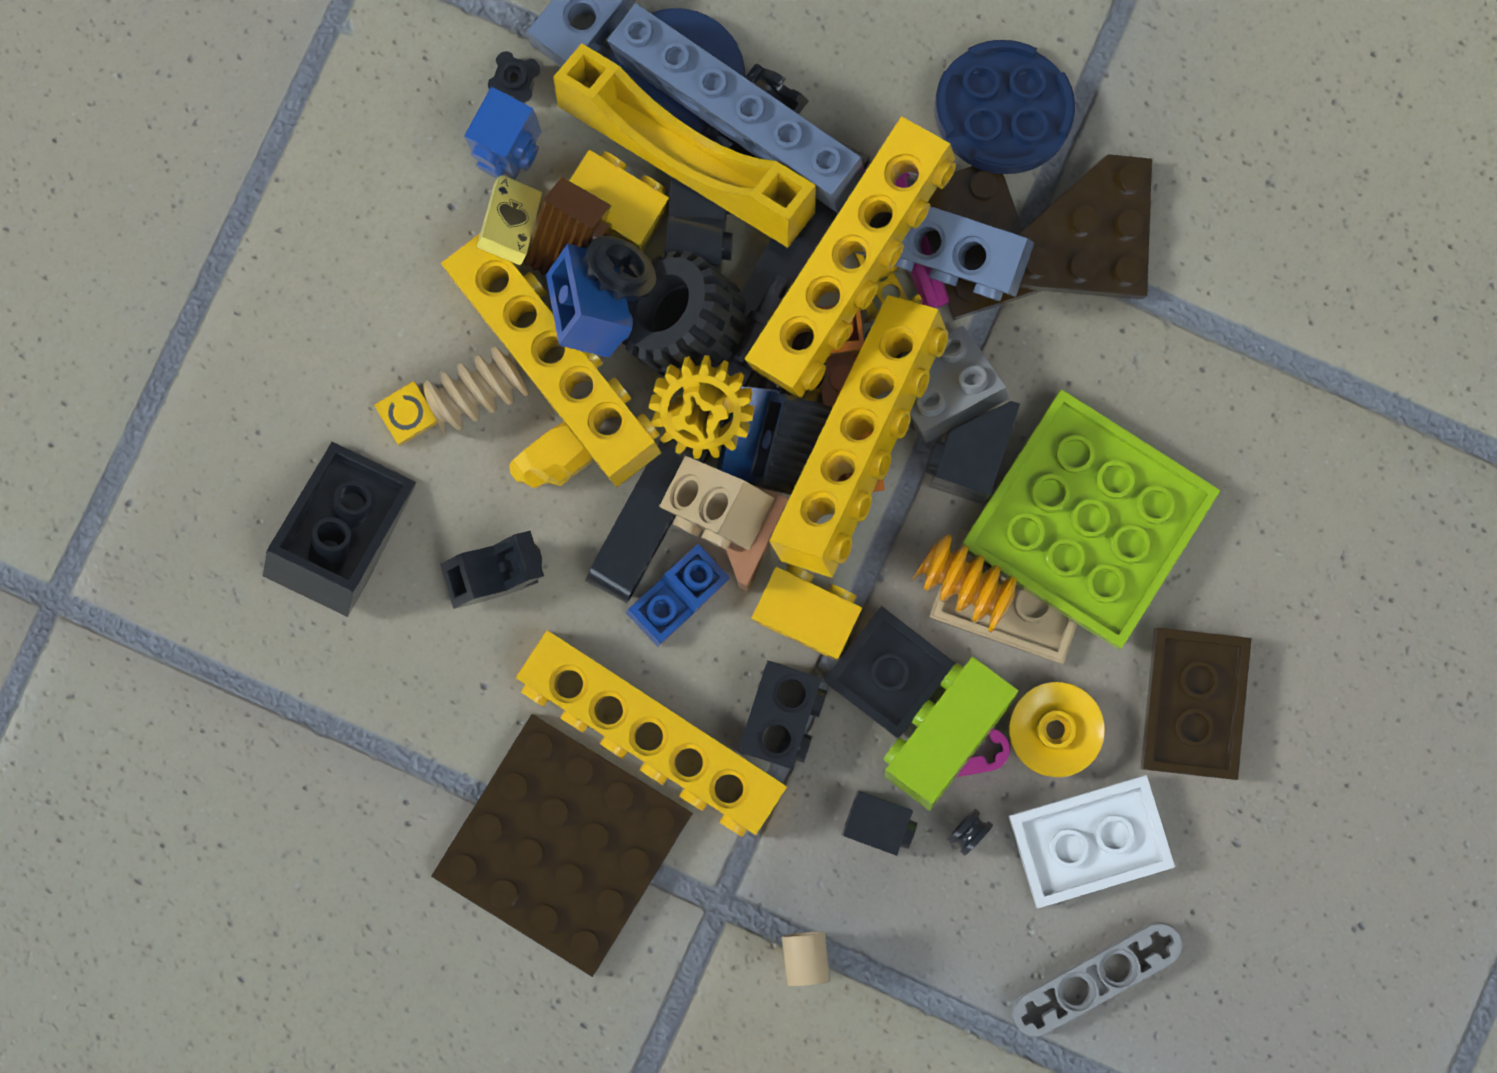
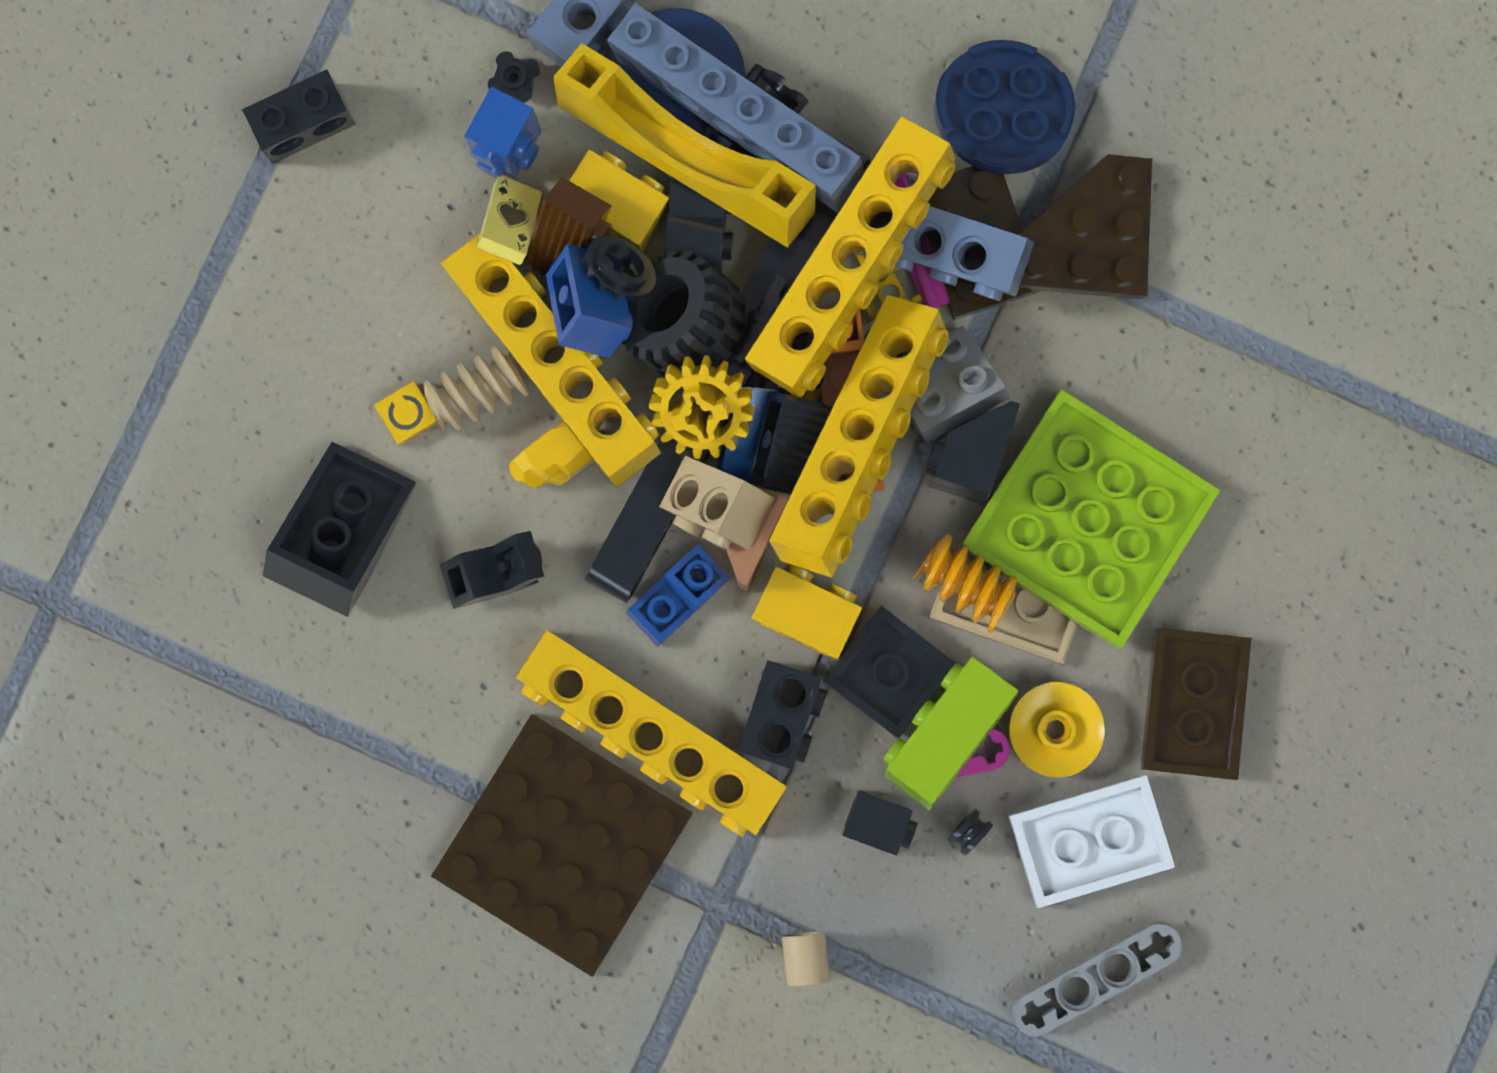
(299, 116): none -> black brick

